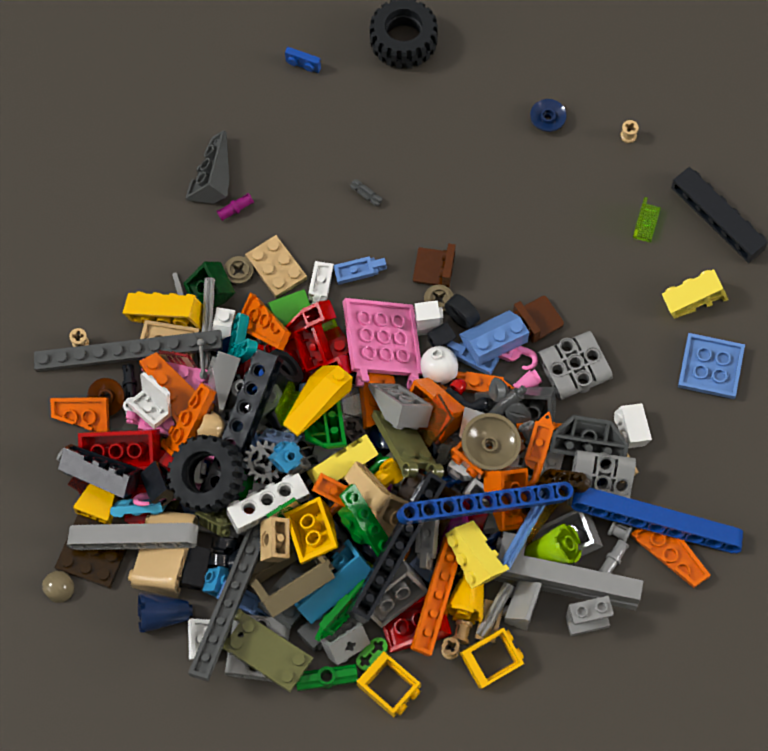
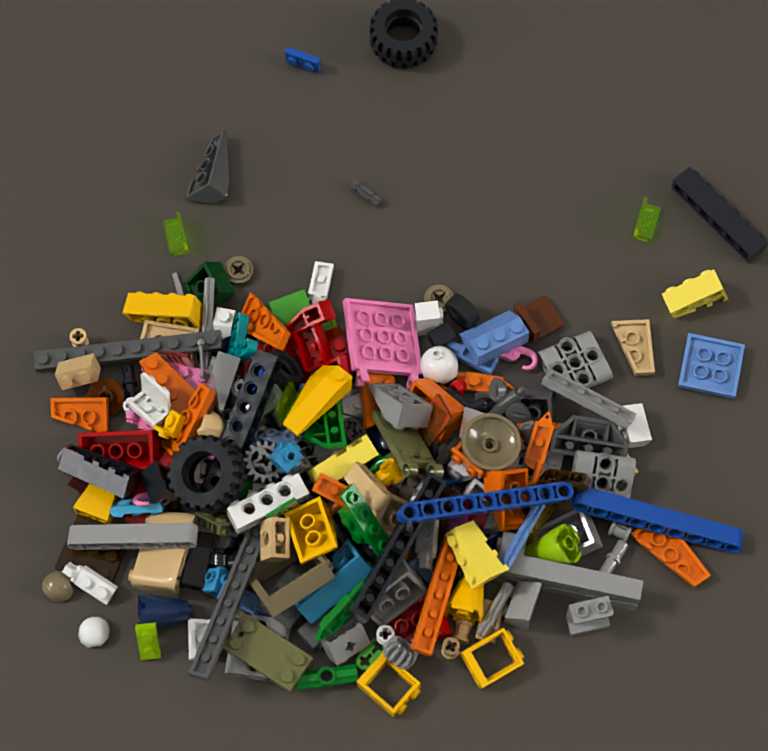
(77, 371): none -> tan brick
(91, 582): none -> white hinge
(93, 632): none -> white hair
(148, 641): none -> lime plate
(172, 426): none -> yellow bracket
(176, 235): none -> clear neon green panel
(235, 207): magenta pin -> none
(276, 266): tan plate -> none
(358, 269): medium blue hinge -> none
(381, 629): none -> white bush
(399, 653): none -> light grey gear
(434, 266): reddish brown bracket -> none
(530, 379): bright pink cone -> none
(548, 108): dark blue dish -> none
(588, 398): none -> light grey plate
(629, 131): tan bush -> none
(636, 344): none -> tan wing

